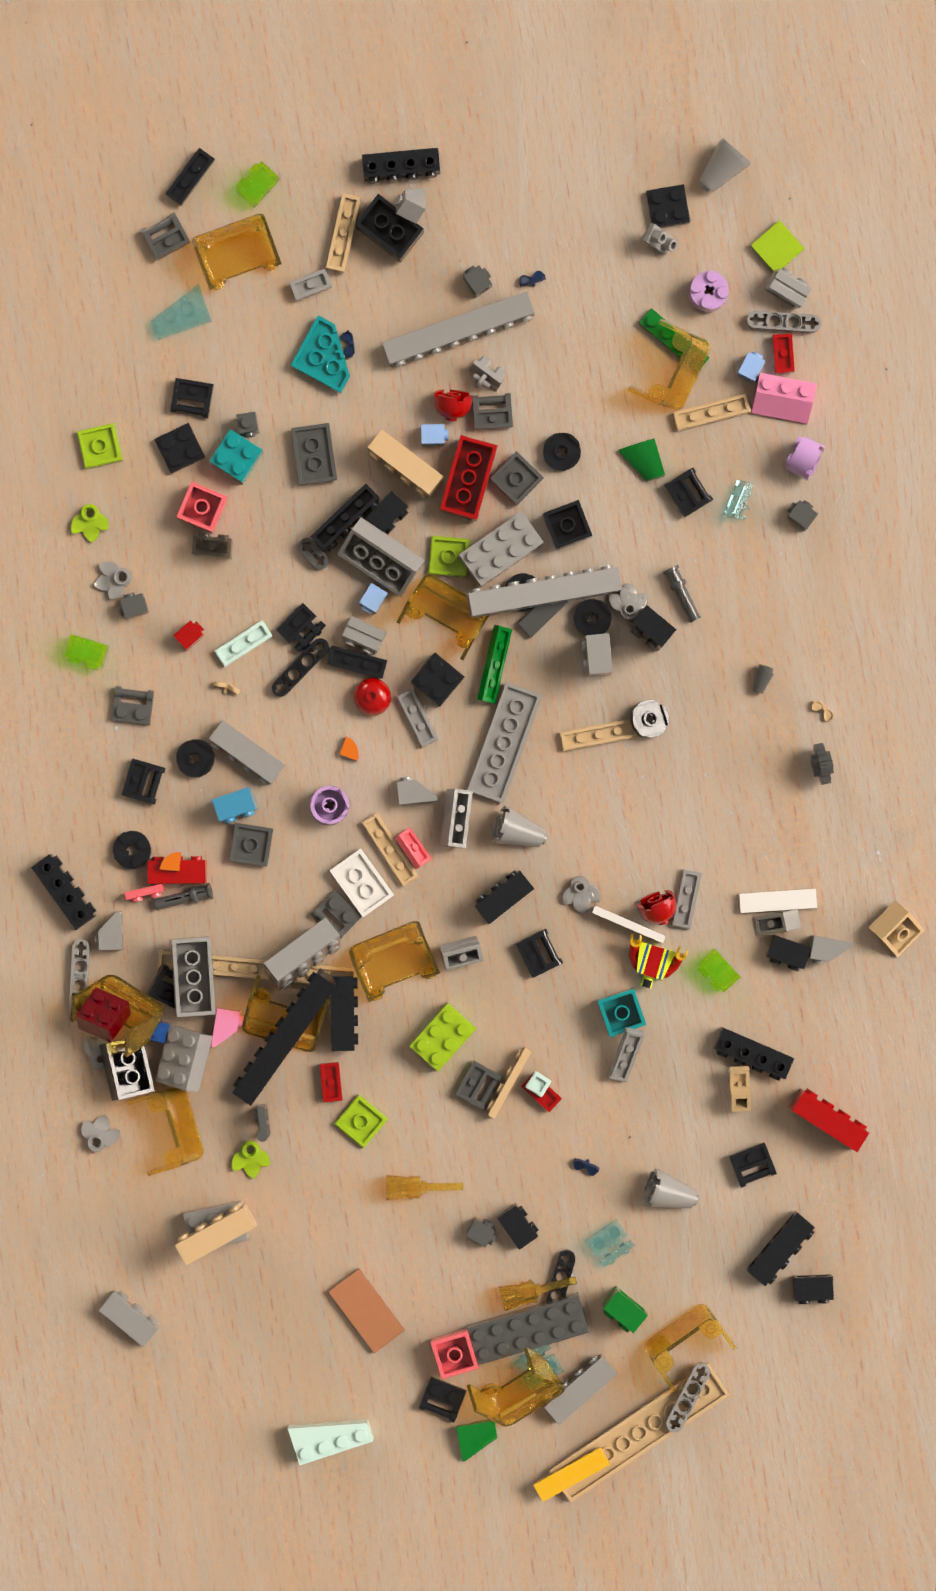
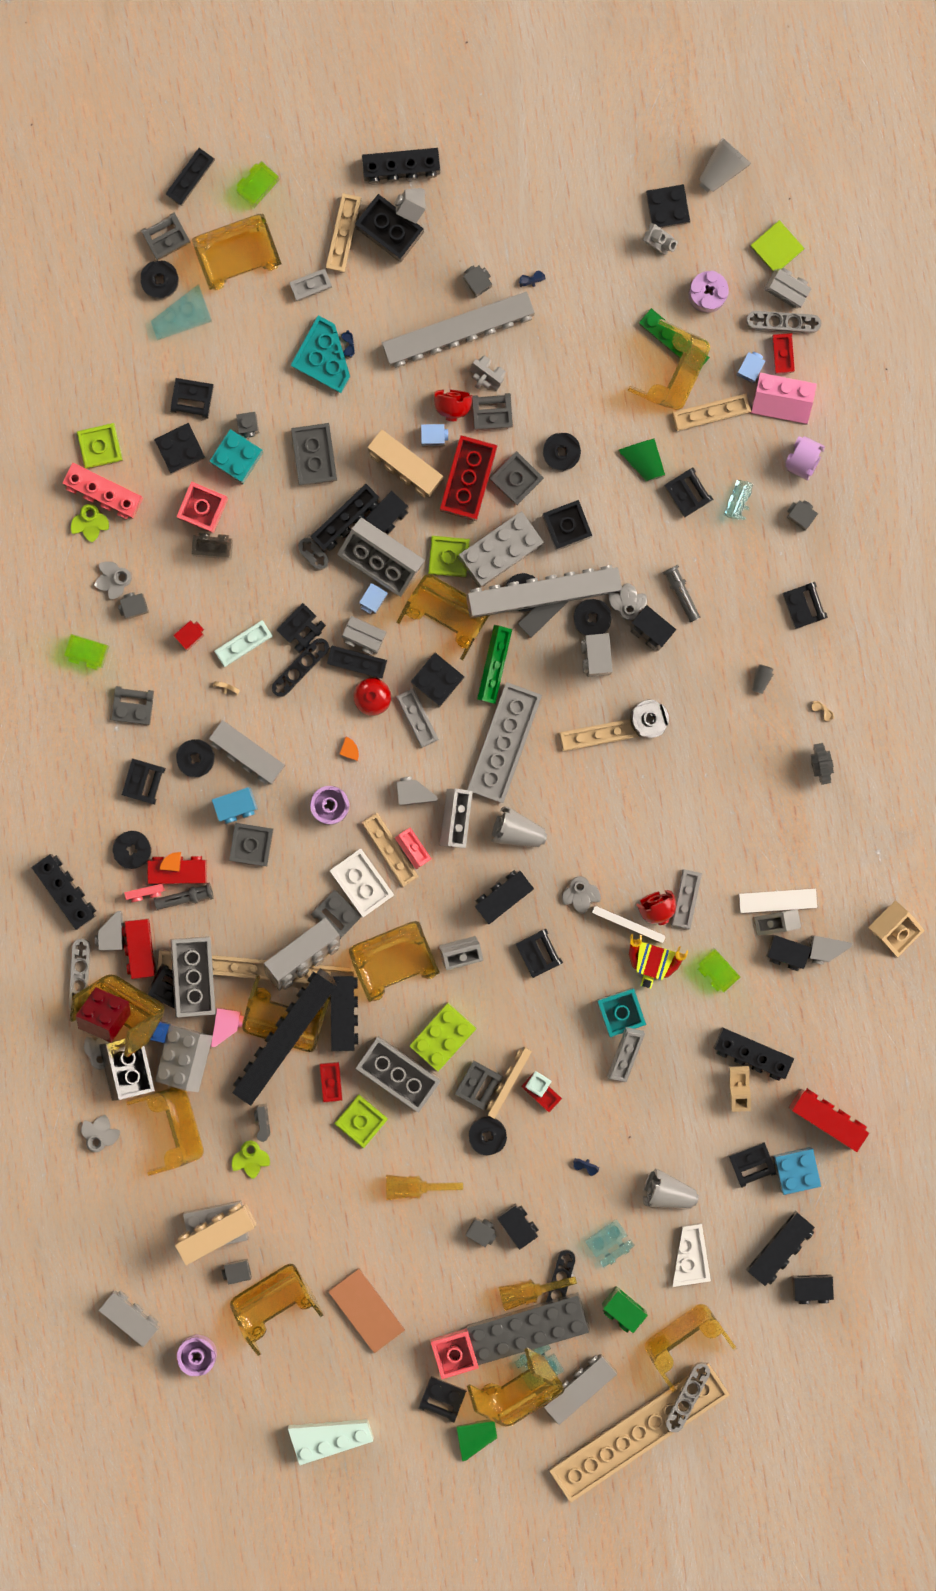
(102, 490): none -> coral brick
(139, 948): none -> red brick
(148, 280): none -> black plate
(197, 1366): none -> lavender brick
(237, 1271): none -> dark grey brick
(269, 1299): none -> clear yellow windscreen
(398, 1074): none -> light grey brick
(477, 1140): none -> black plate
(571, 1474): yellow tile -> none
(691, 1257): none -> white wing
(797, 1170): none -> dark azure brick
(799, 608): none -> black plate

